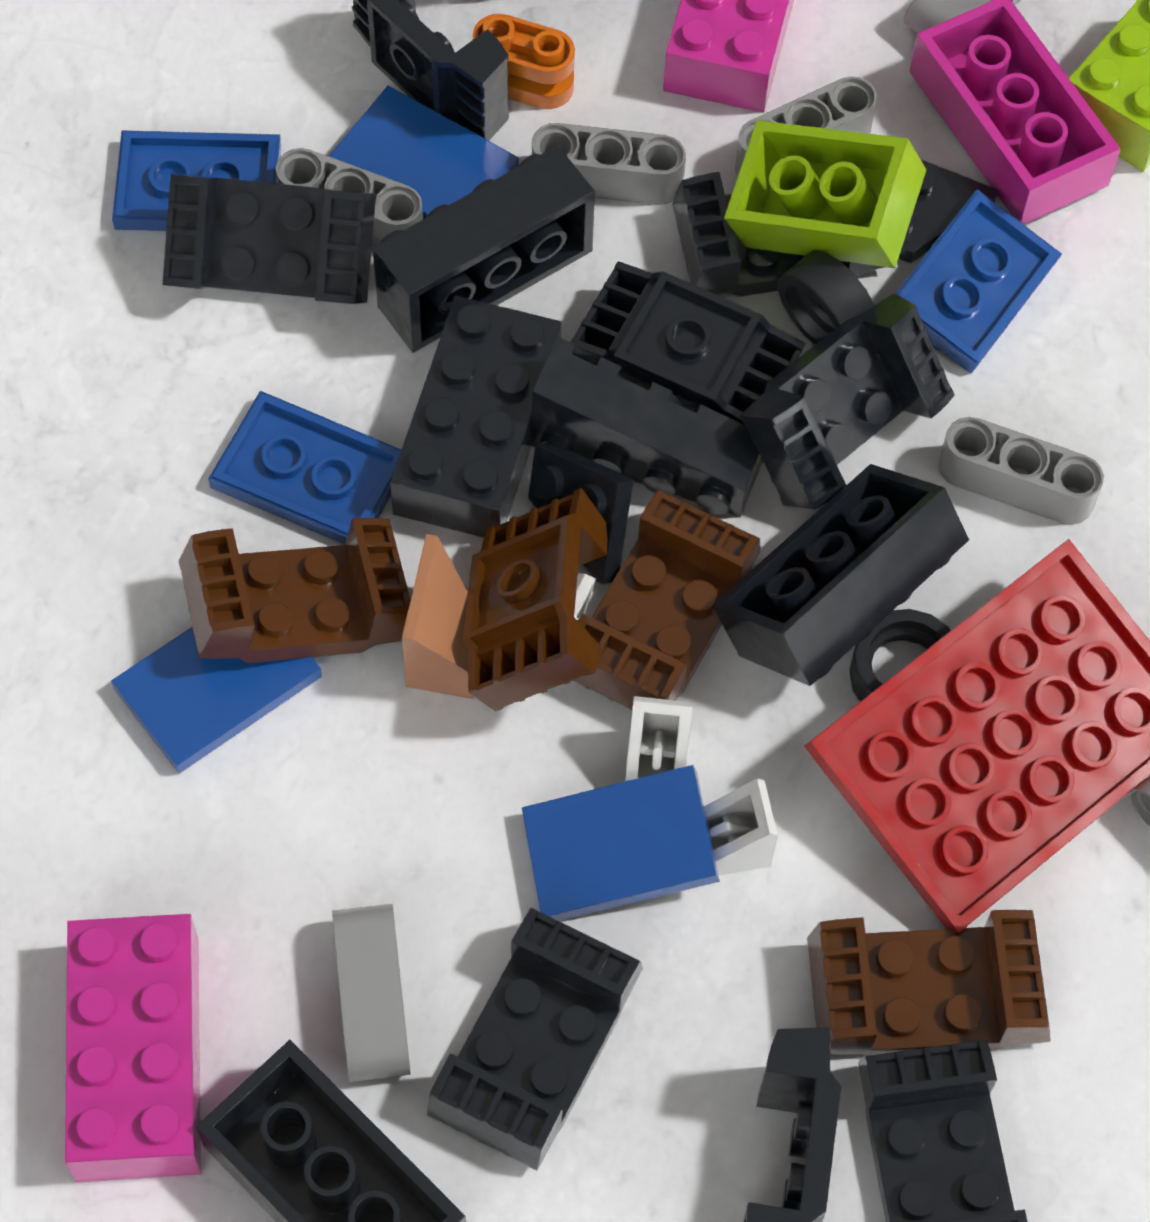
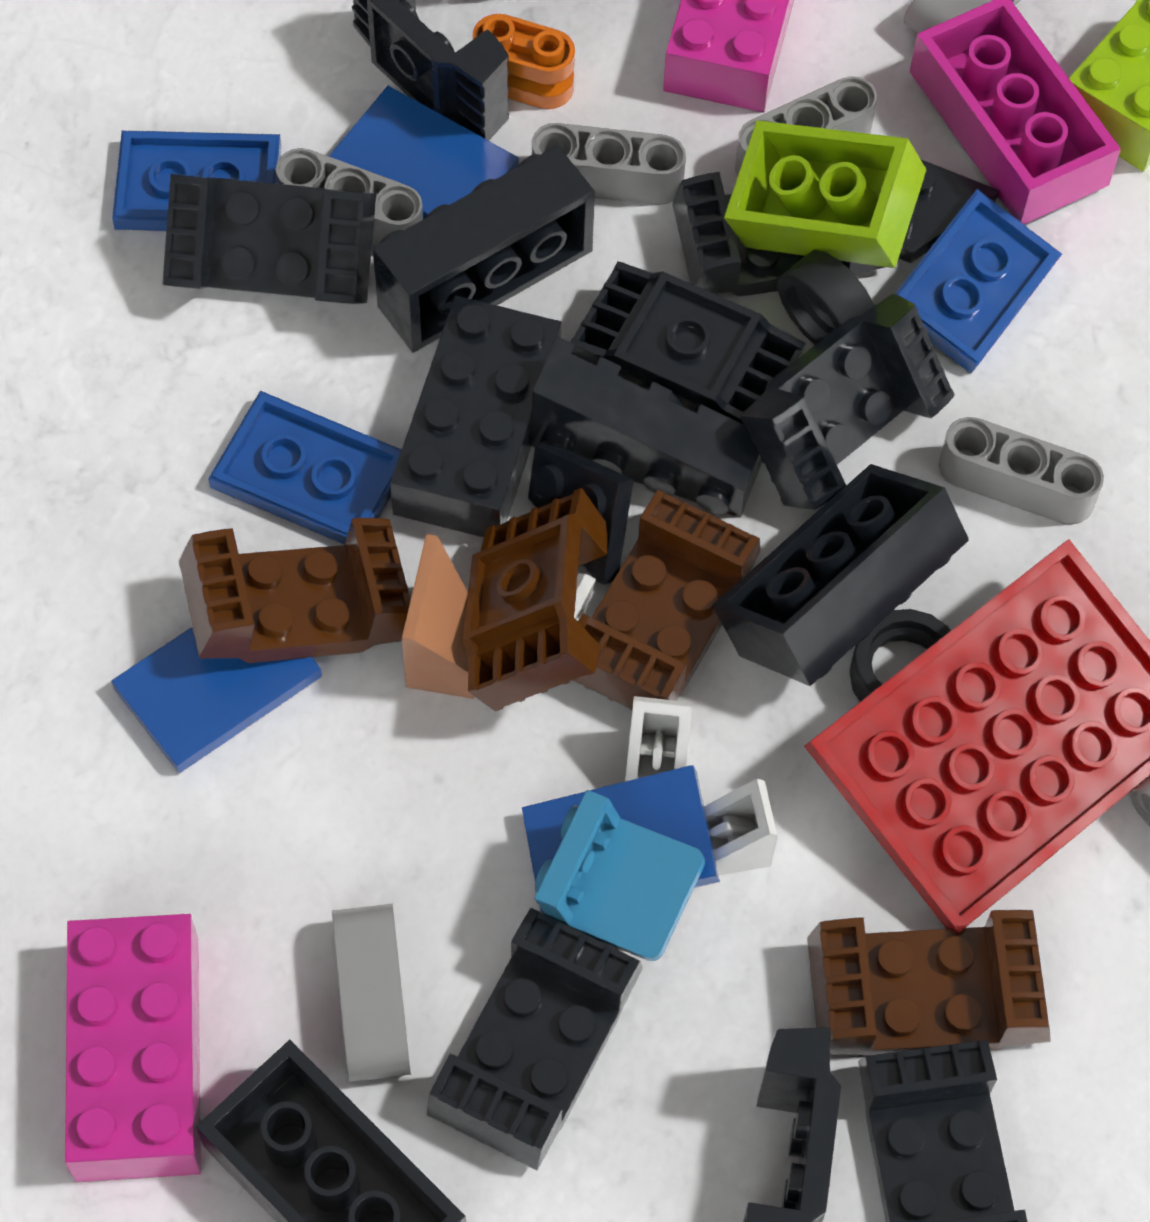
(618, 879): none -> dark azure bracket

